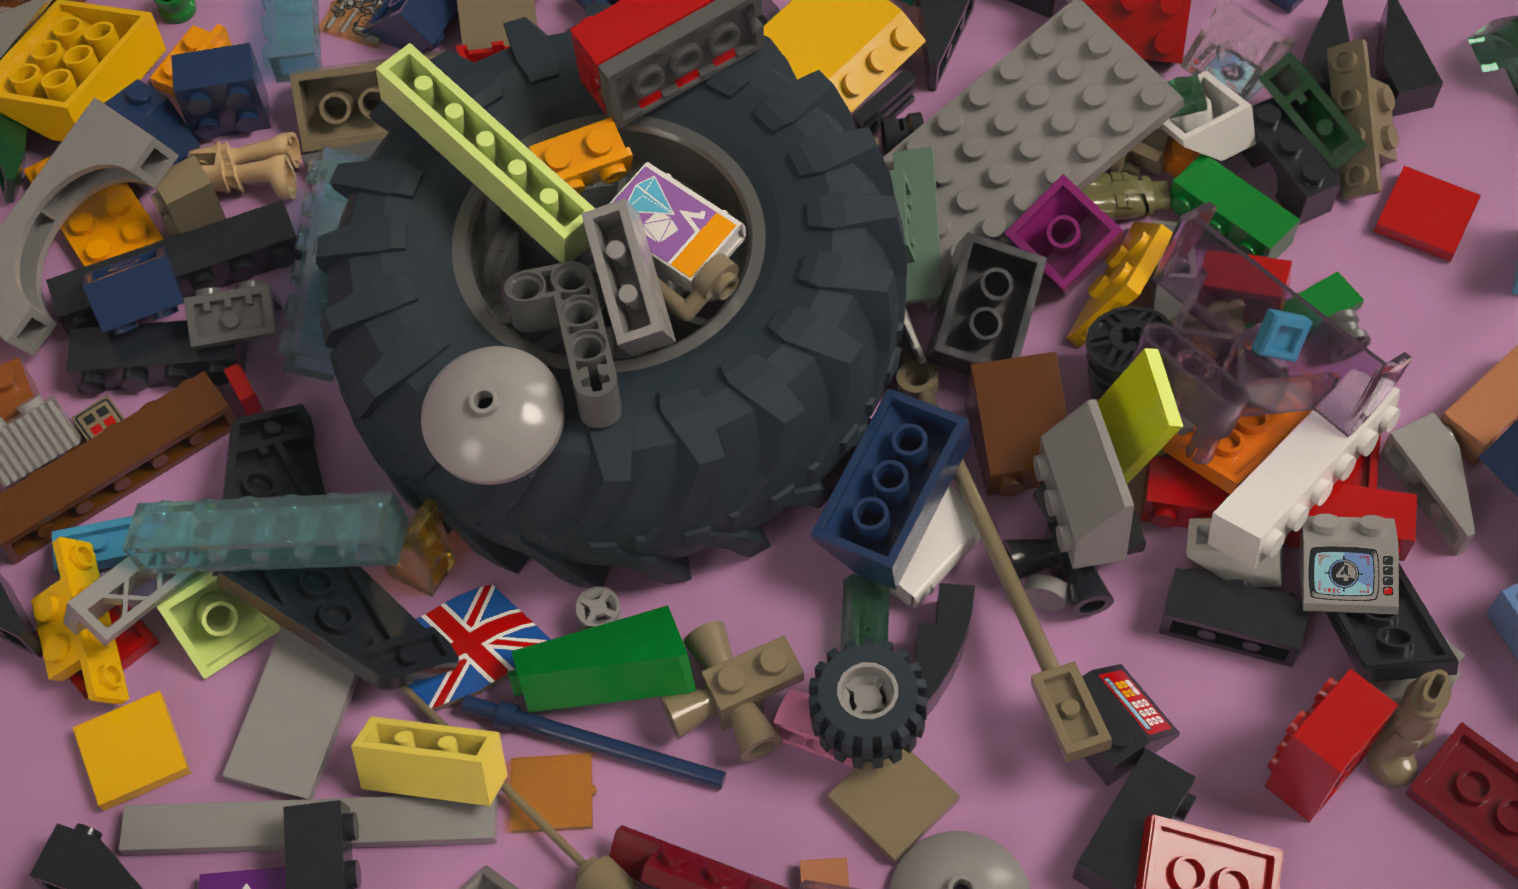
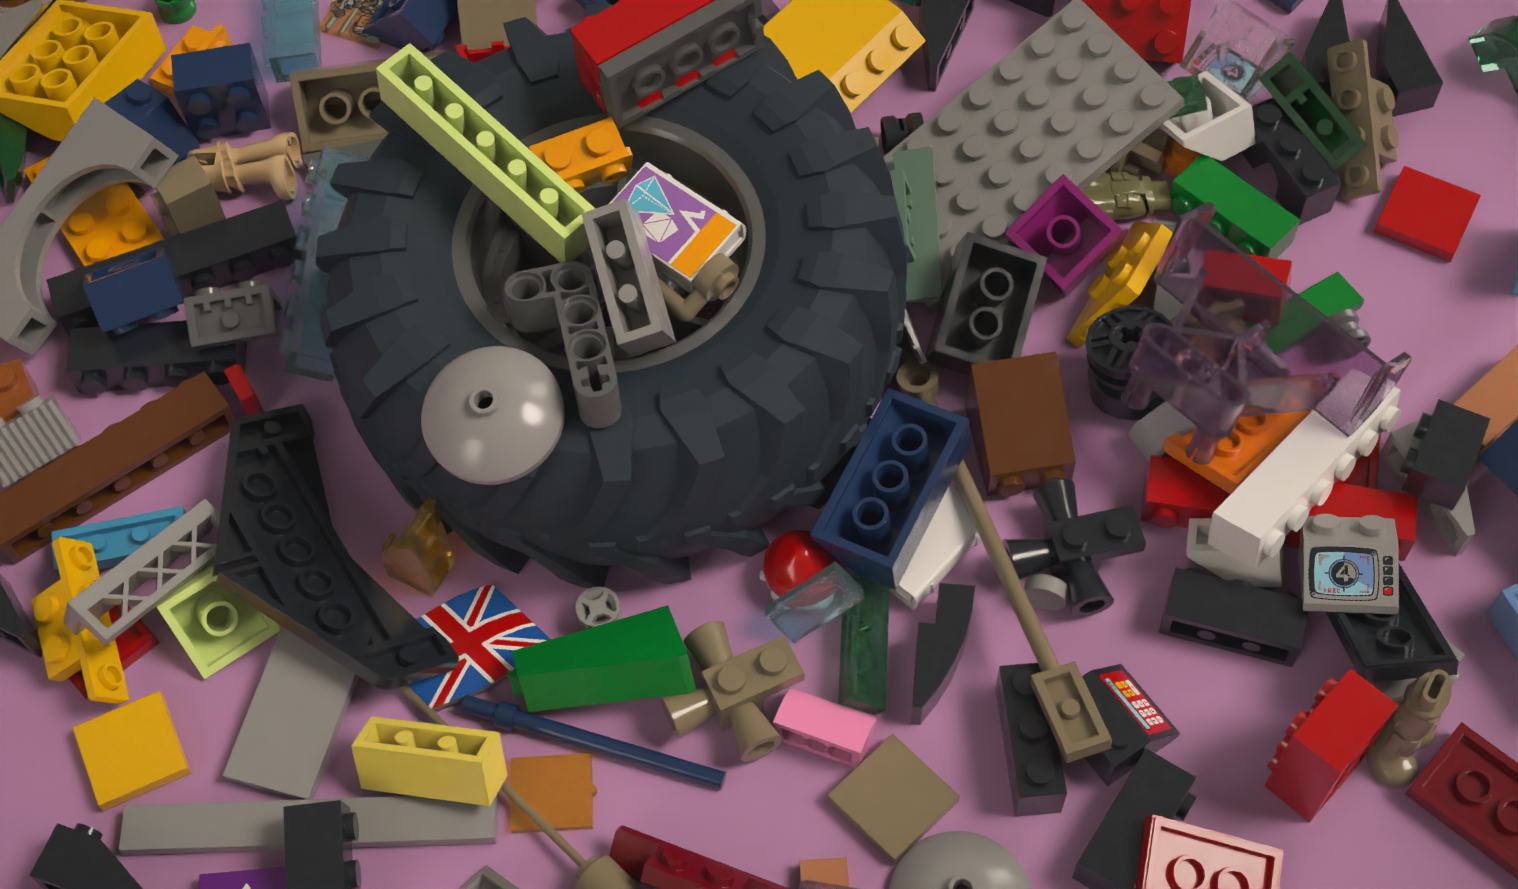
(97, 417): tile -> none
(267, 533): clear light blue brick -> none
(792, 561): none -> red hair
(814, 602): none -> clear light blue tile
(868, 703): black wheel -> none
(888, 101): black tile -> none
(1029, 744): none -> black brick
(1085, 488): light grey slope -> none
(1140, 412): neon yellow tile -> none
(1281, 335): dark azure tile -> none
(1444, 455): none -> black brick

